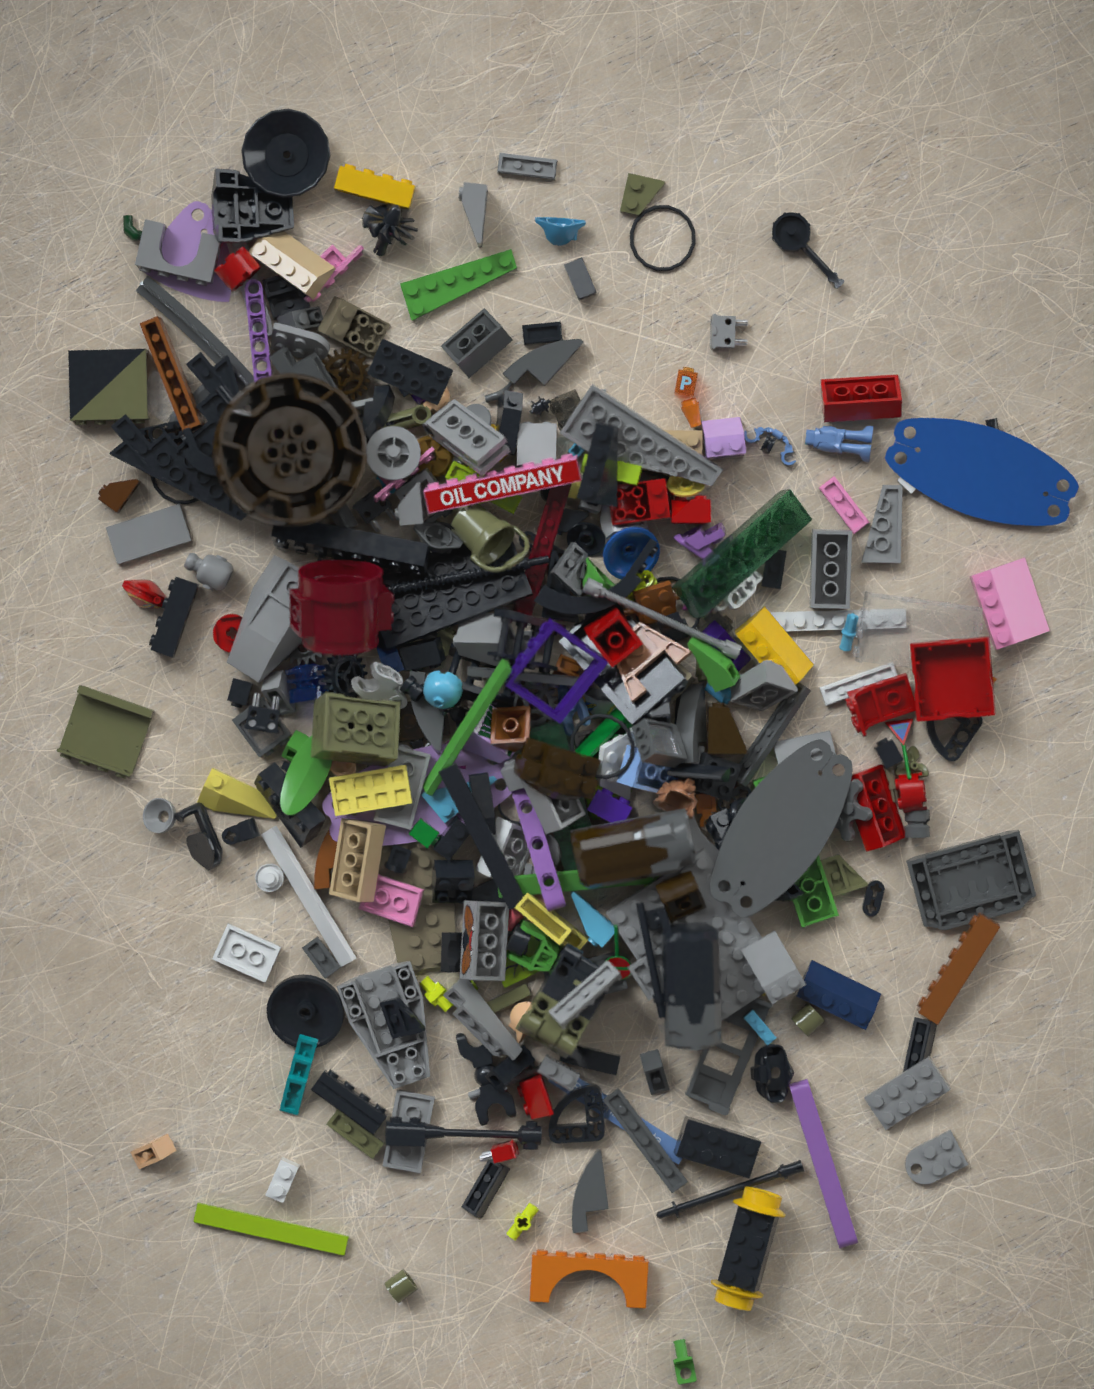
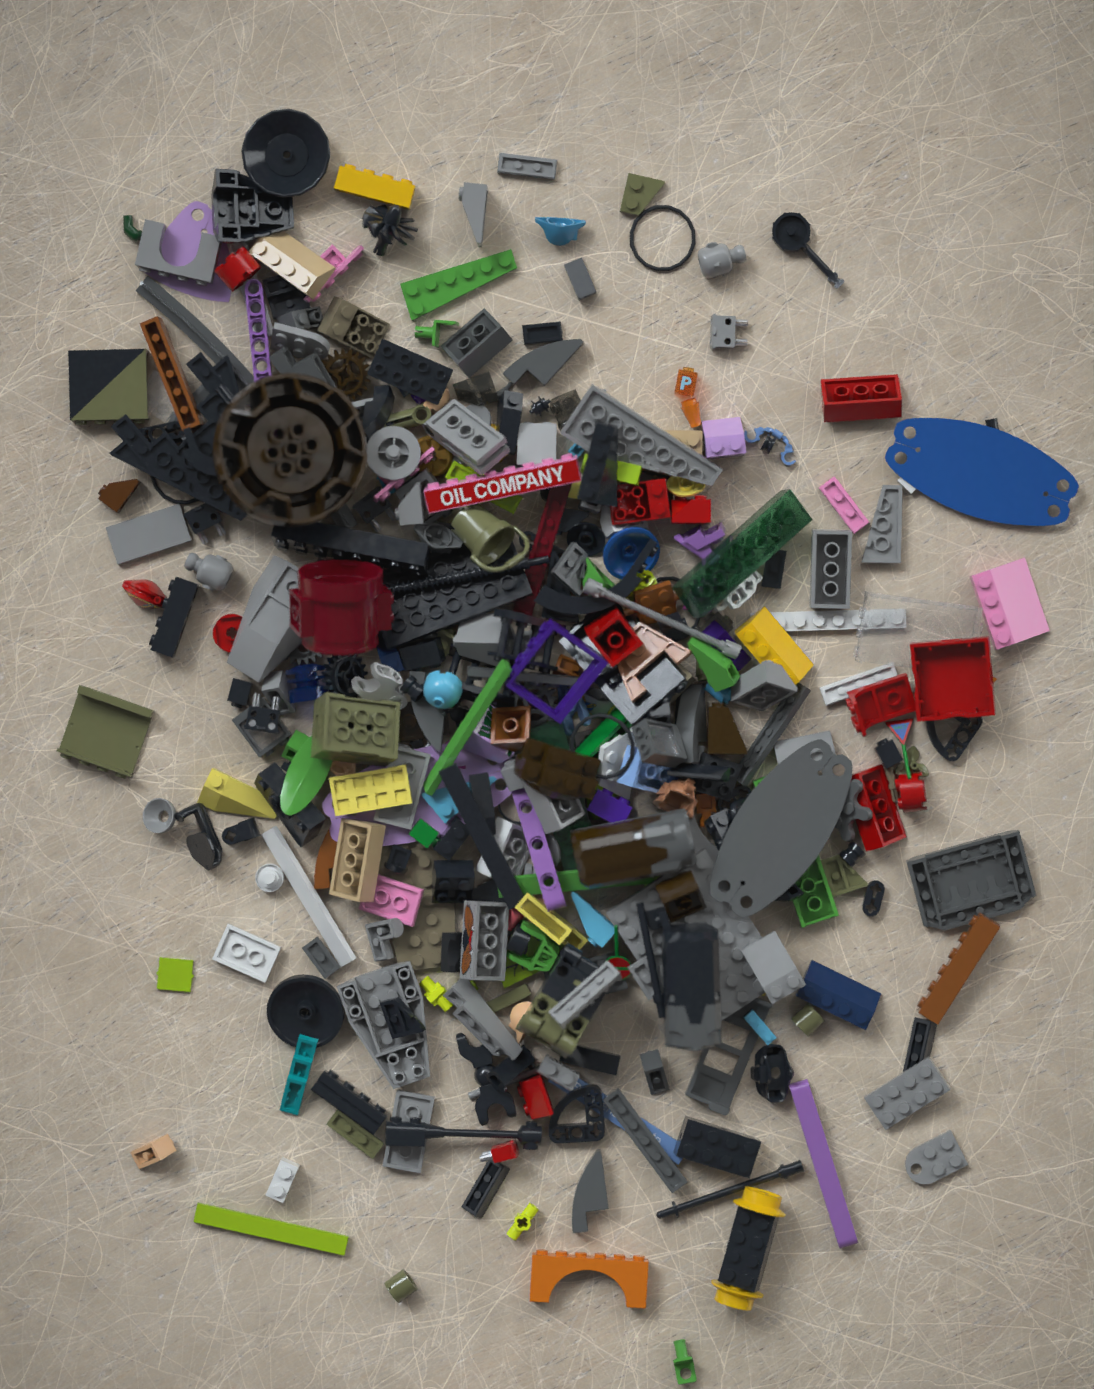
(175, 974): none -> lime piece
(202, 515): none -> black piece
(379, 936): none -> light grey brick
(434, 331): none -> bright green bracket
(476, 390): none -> clear smoke slope
(718, 259): none -> light grey piece
(830, 440): medium blue piece -> none
(849, 632): medium azure axle -> none
(852, 853): none -> black wheel
(917, 824): dark grey wheel -> none

